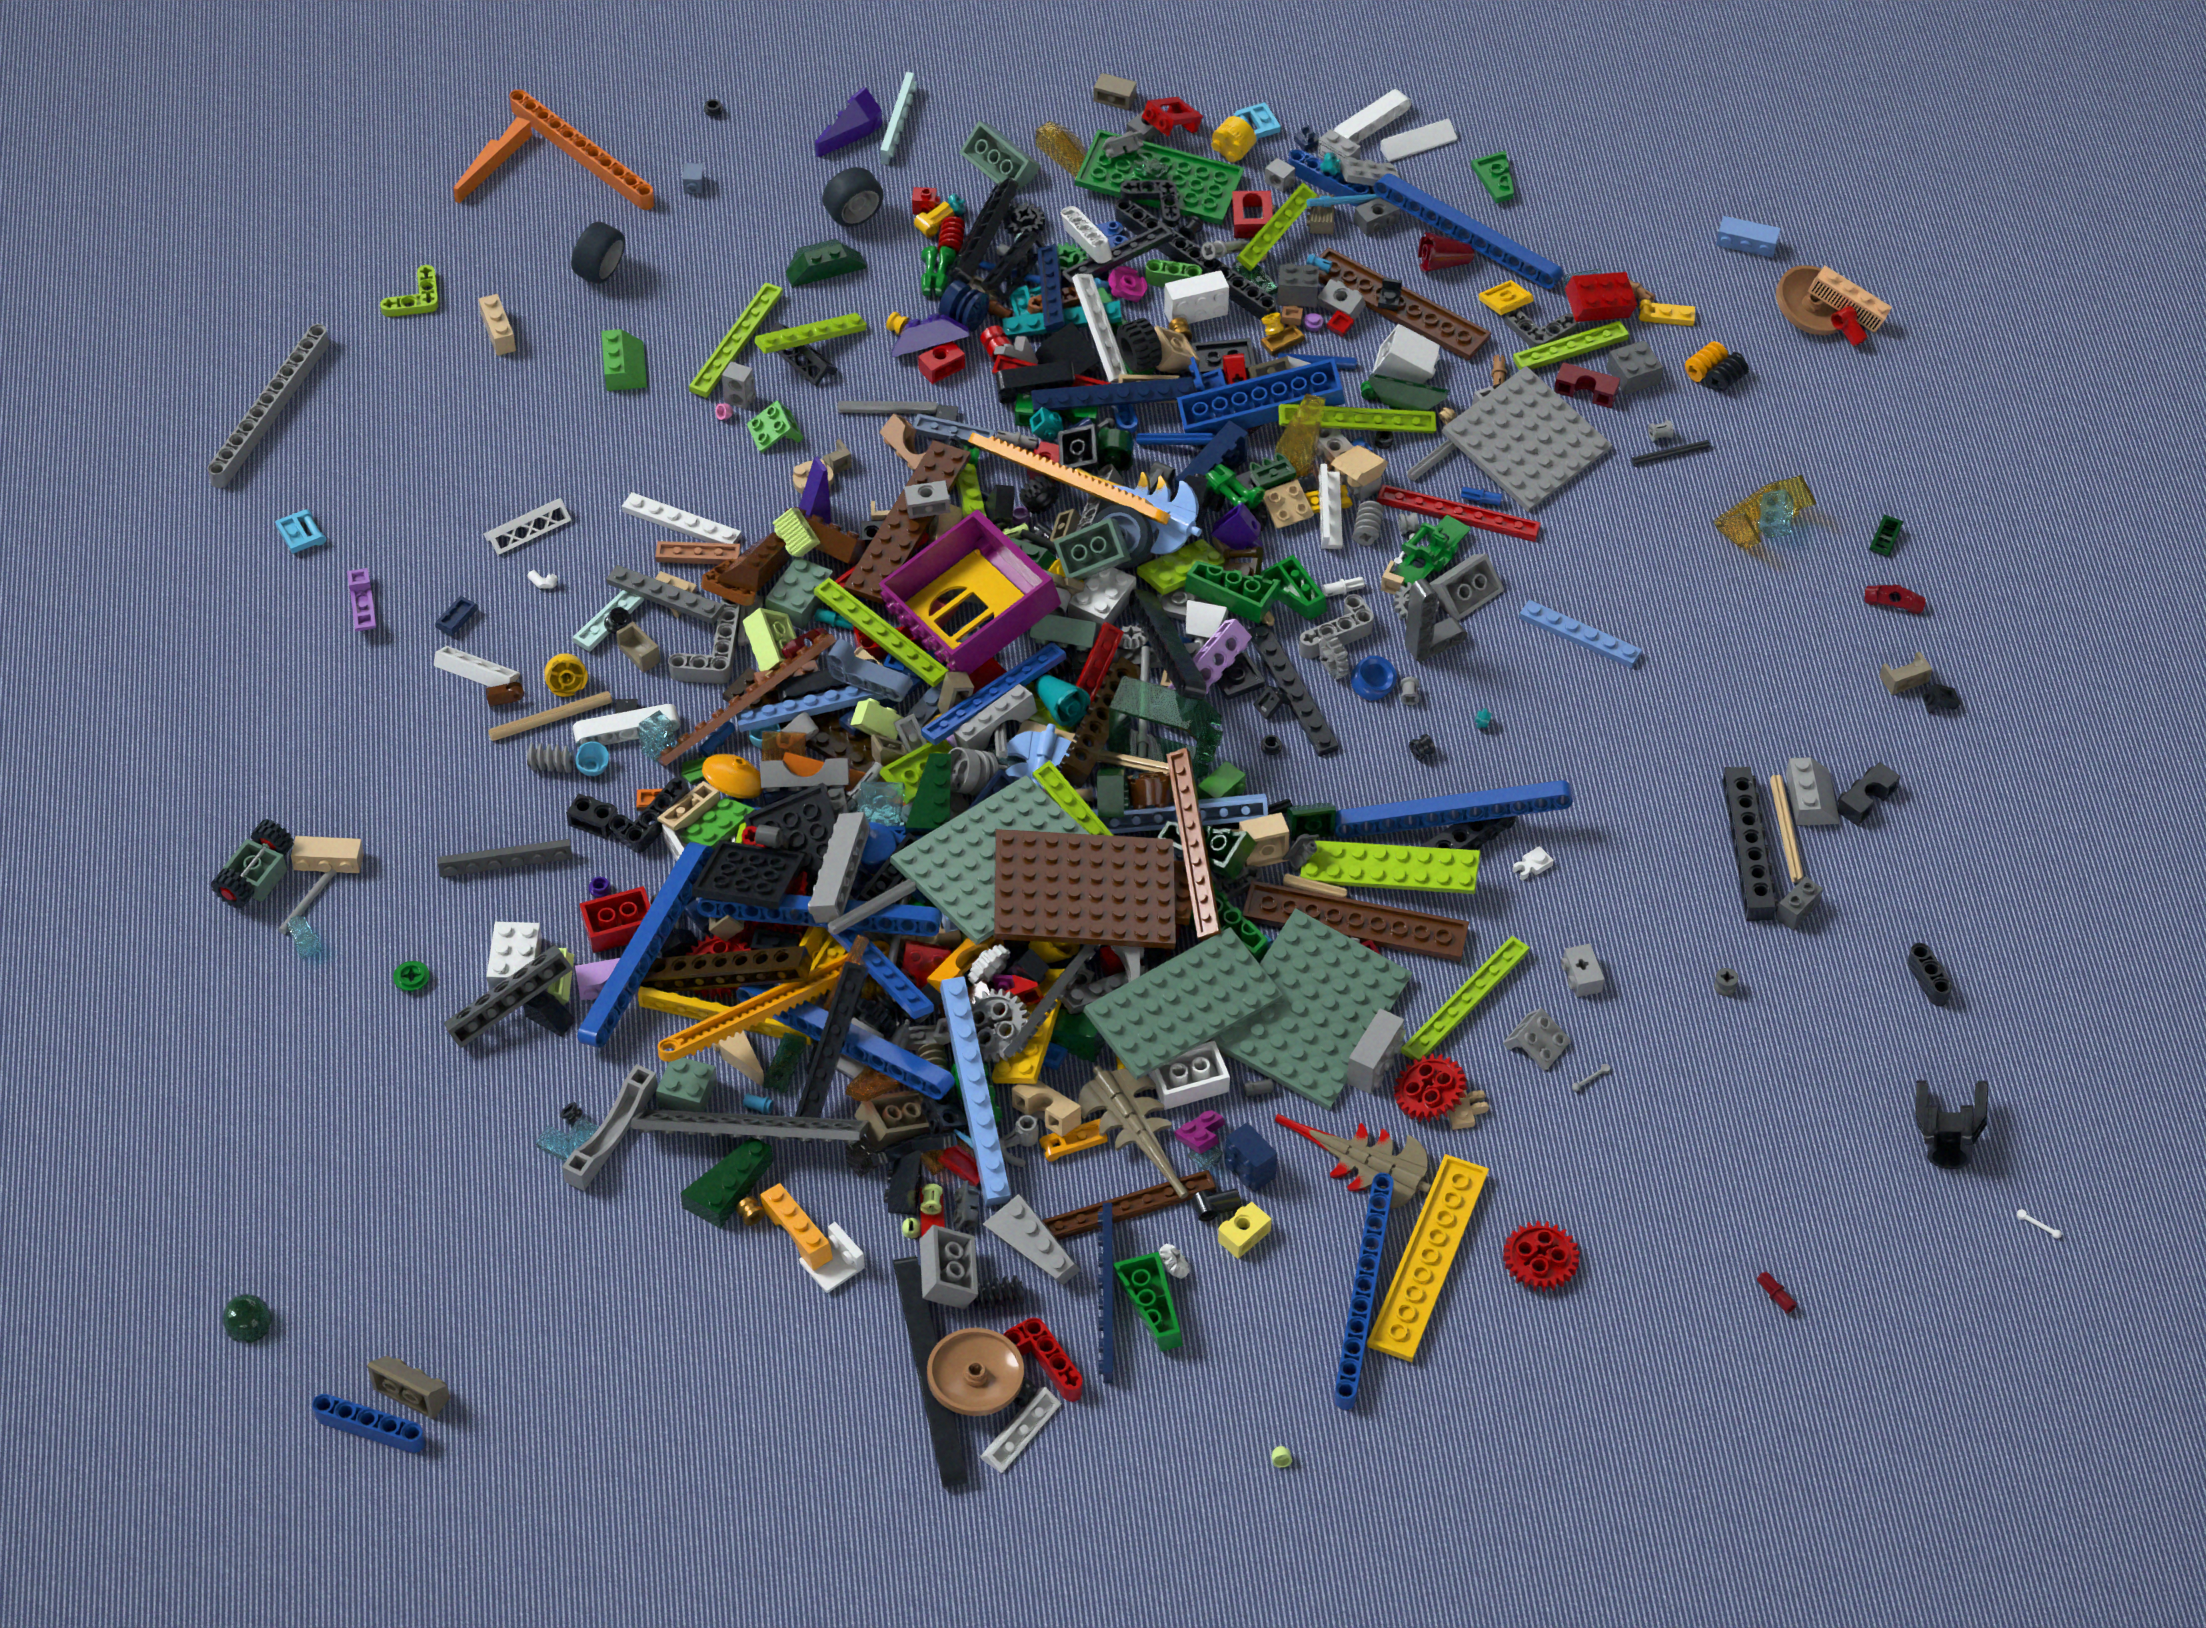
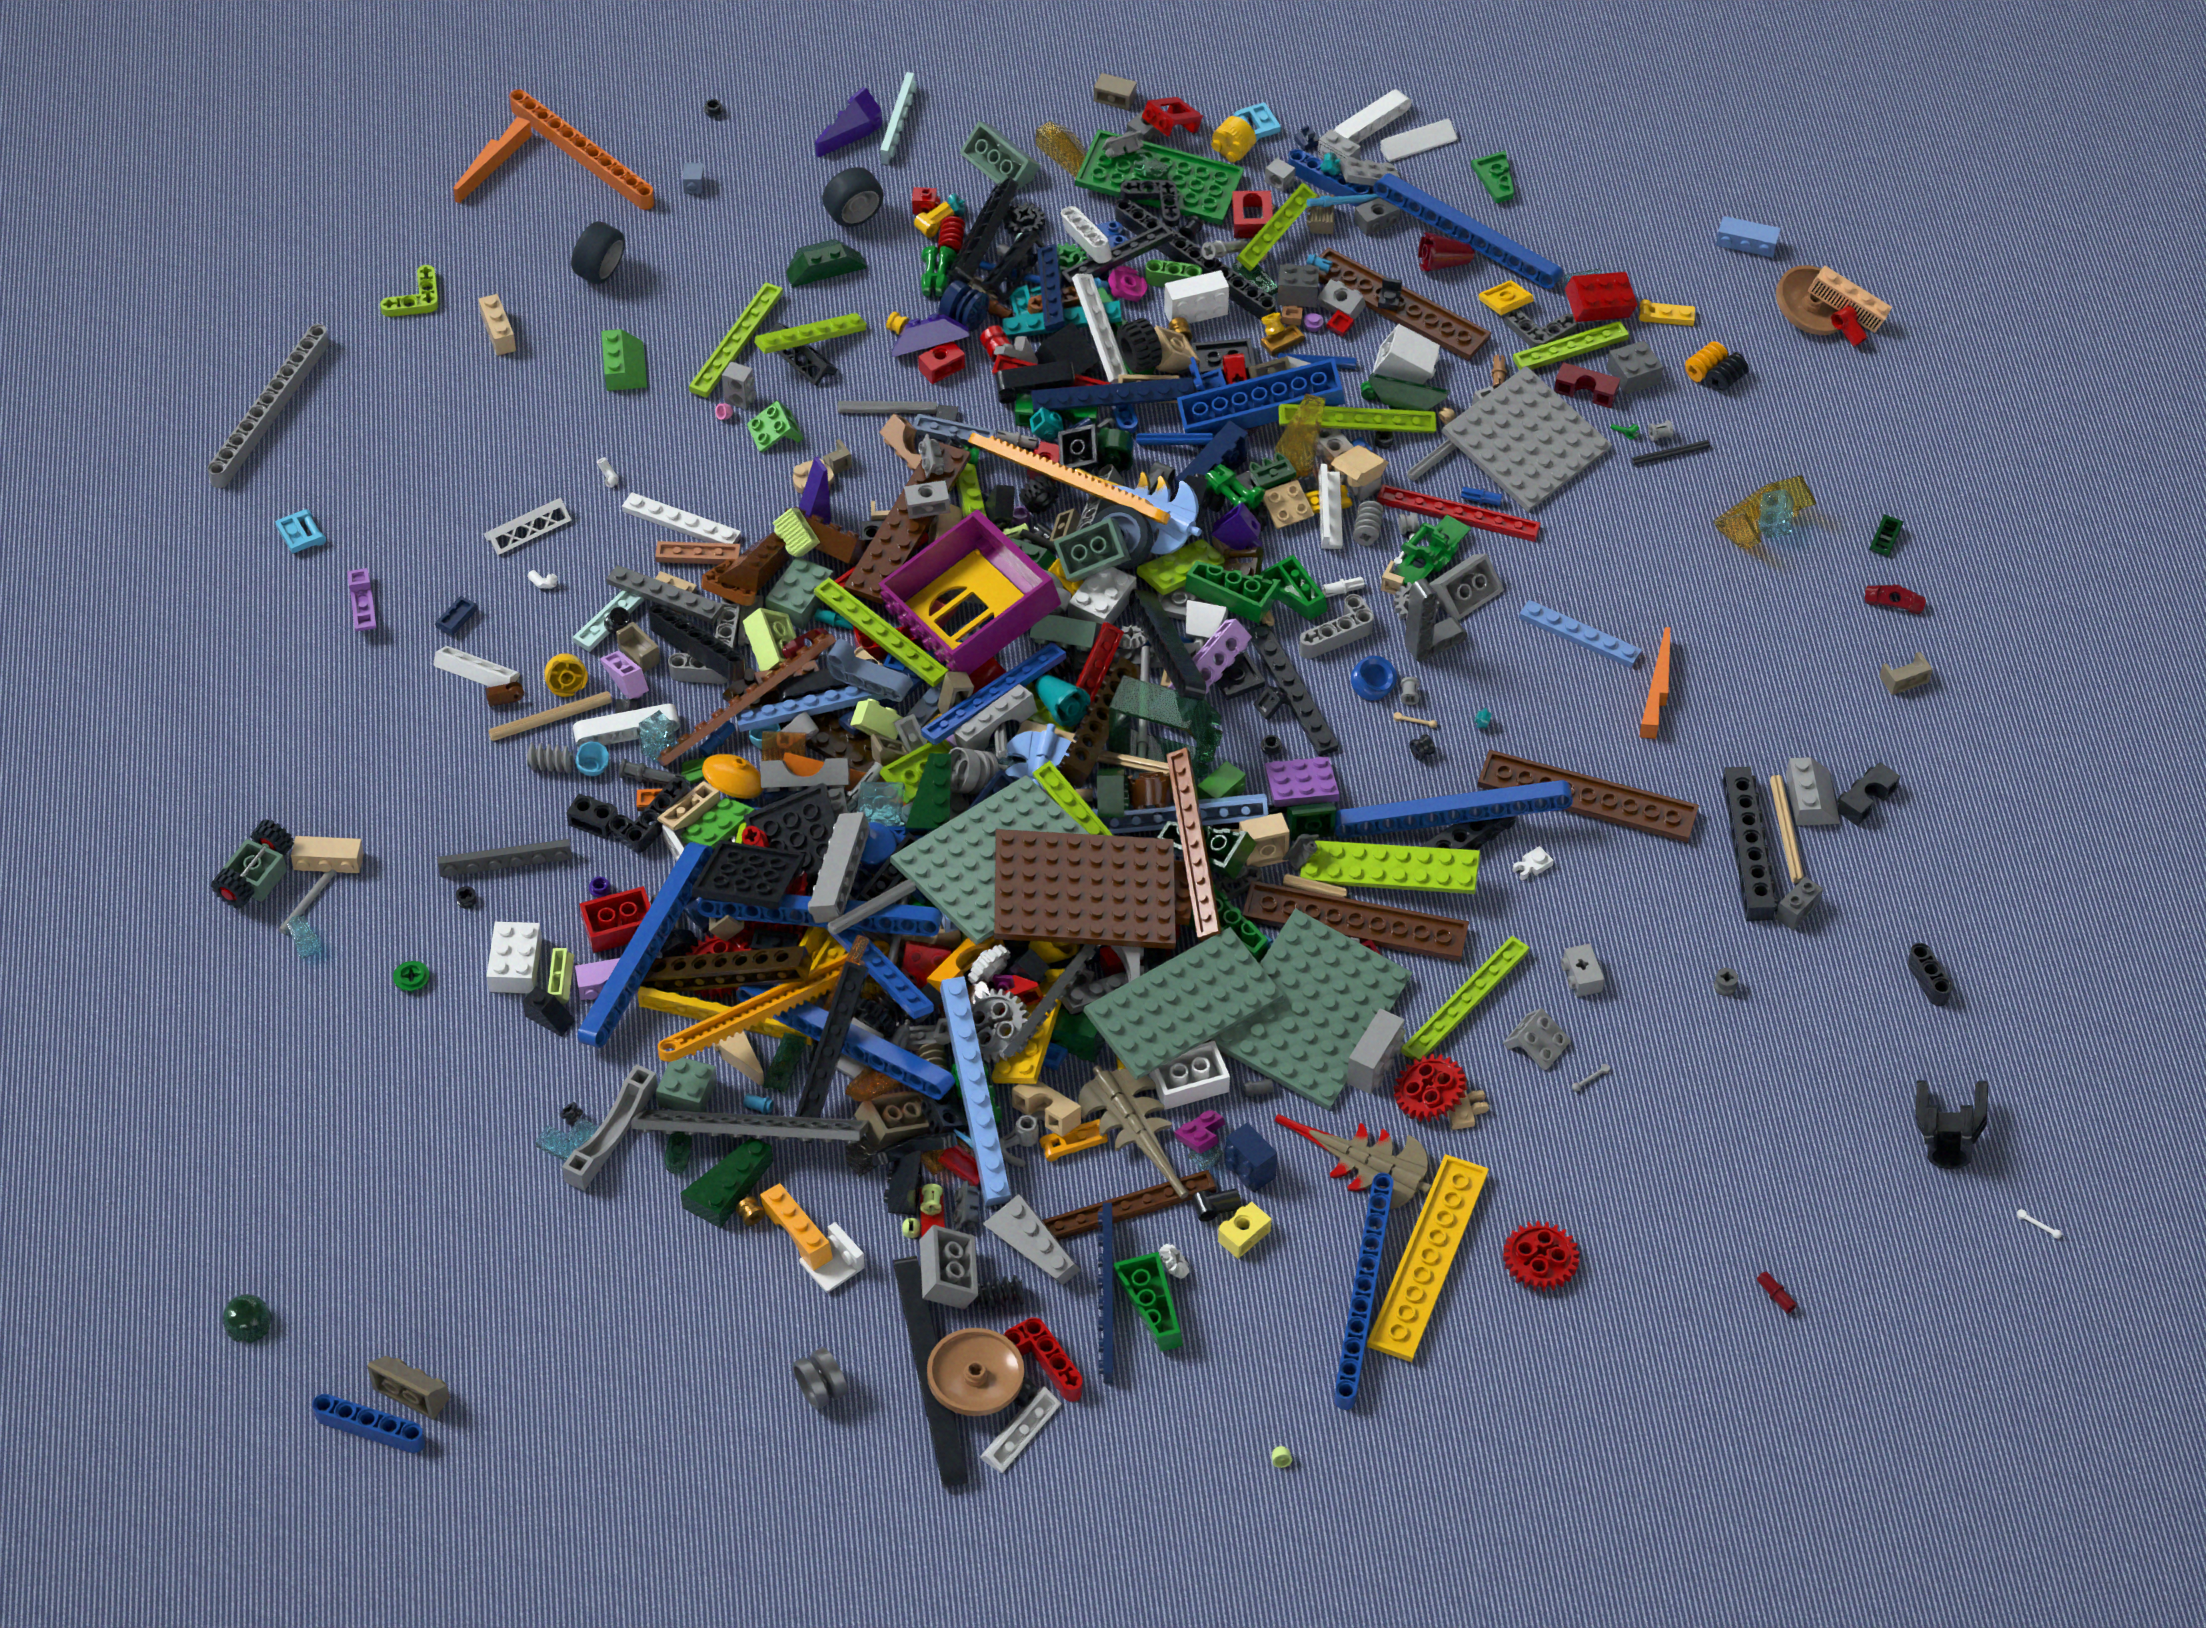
(469, 901): none -> black bush
(508, 996): dark grey brick -> none
(611, 477): none -> white arm
(625, 674): none -> lavender slope
(642, 772): none -> dark grey pin
(677, 1153): none -> clear green plate
(697, 642): none -> black beam
(771, 837): dark grey piece -> none
(819, 1378): none -> flat silver wheel
(931, 456): none -> light grey hinge
(1069, 584): dark tan plate -> none
(1301, 781): none -> medium lavender plate
(1333, 656): light grey gear -> none
(1398, 717): none -> tan hinge
(1596, 796): none -> reddish brown plate
(1629, 432): none -> green hand
(1640, 292): medium nougat pin -> none
(1658, 690): none -> orange slope
(1940, 696): black bracket -> none

